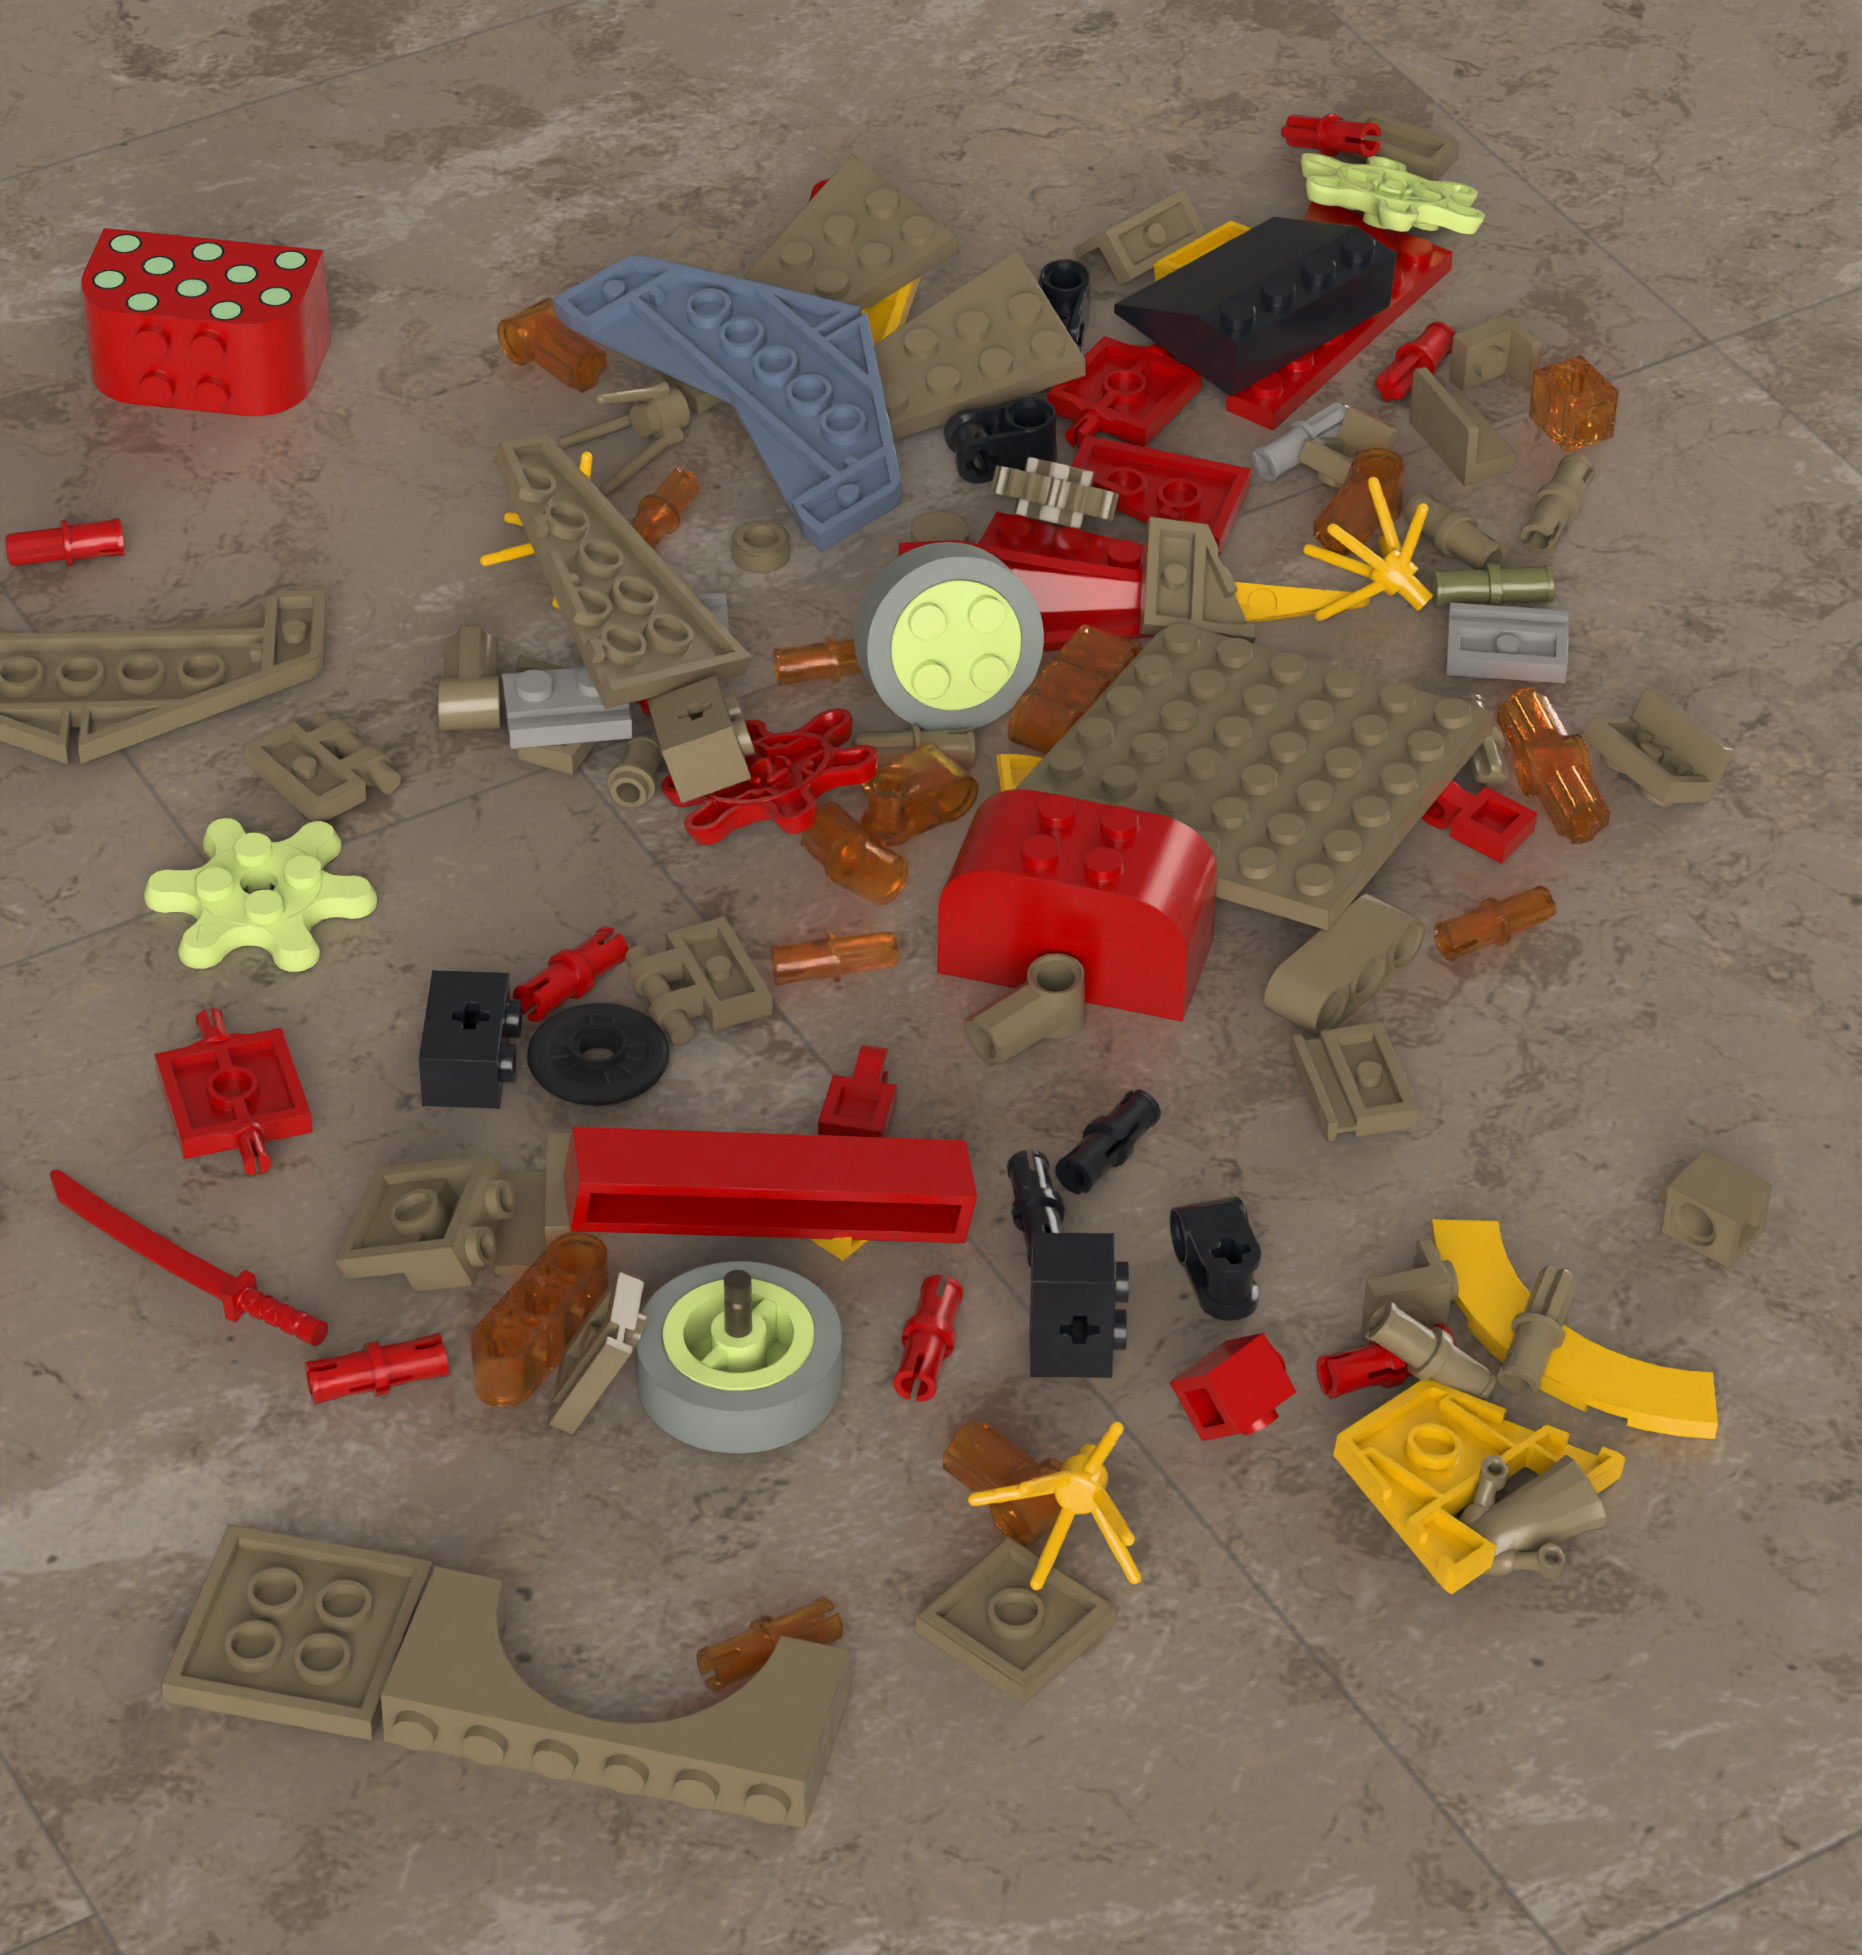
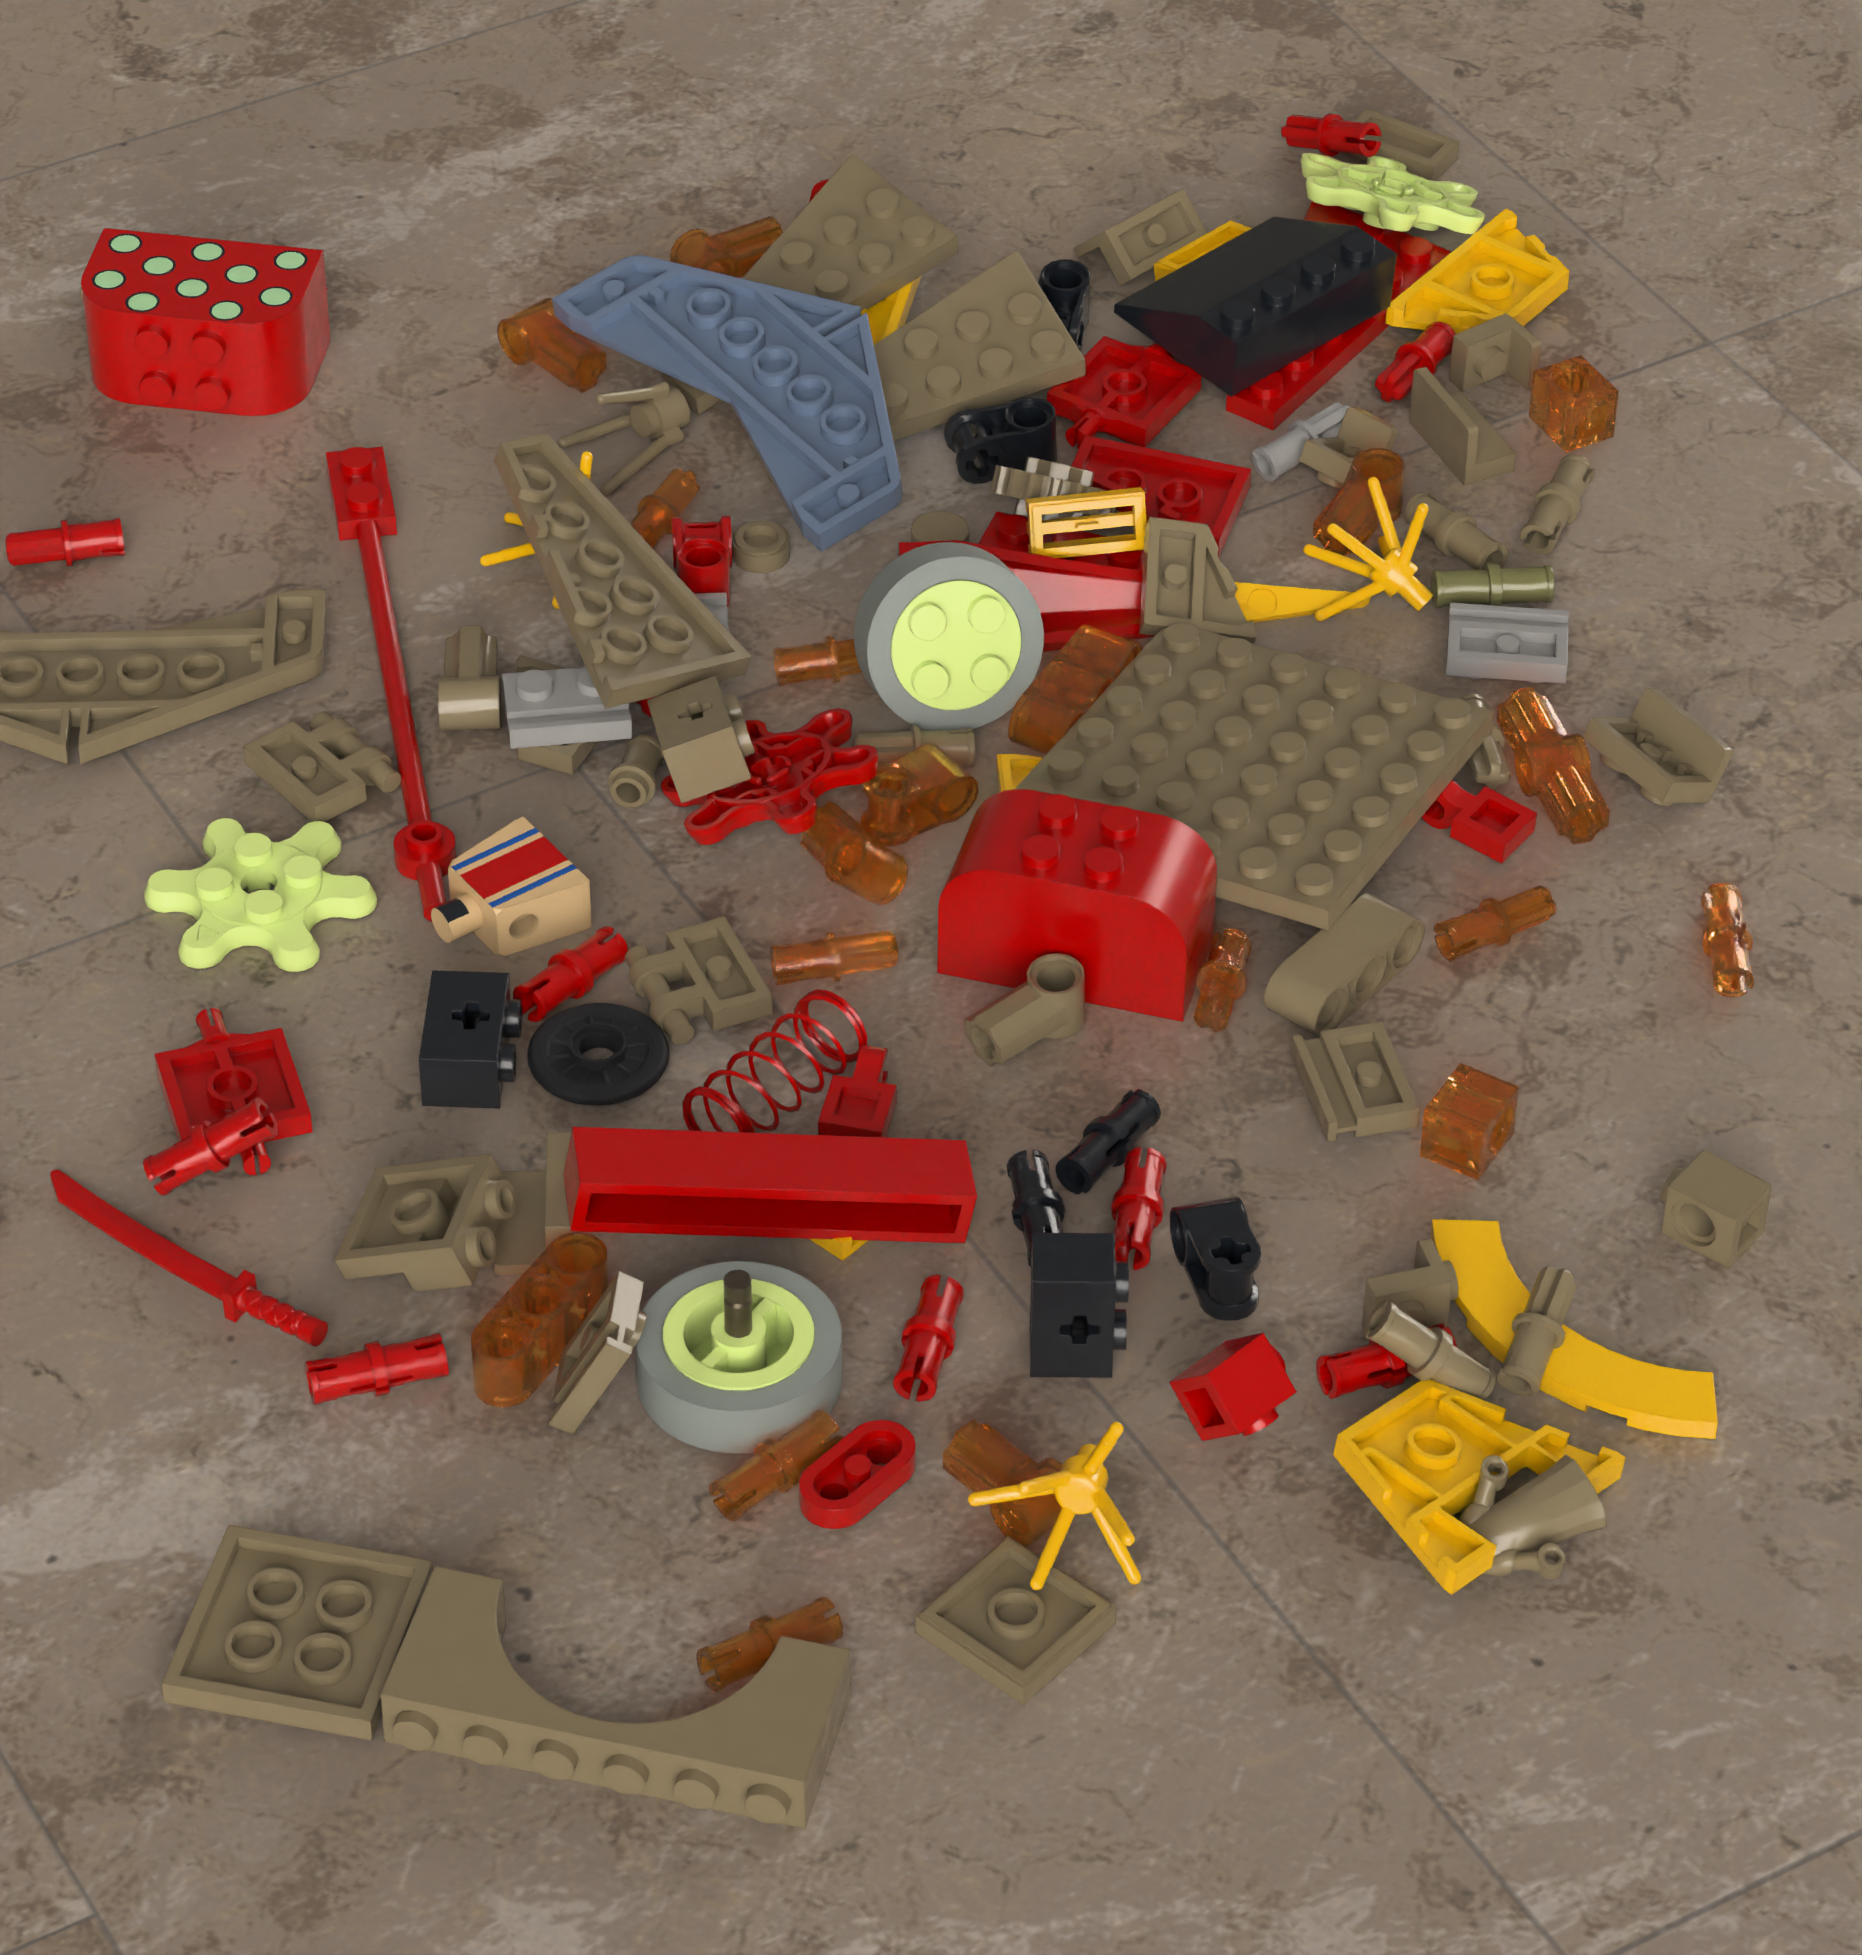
(210, 1146): none -> red pin
(366, 513): none -> red bar
(514, 892): none -> tan torso
(703, 554): none -> red piece
(727, 252): none -> clear orange piece
(733, 1107): none -> red piece
(774, 1465): none -> clear orange pin
(846, 1480): none -> red plate
(1086, 501): none -> yellow tile
(1138, 1206): none -> red pin
(1222, 979): none -> clear orange axle
(1469, 1121): none -> clear orange brick
(1483, 279): none -> yellow wing
(1727, 940): none -> clear orange pin

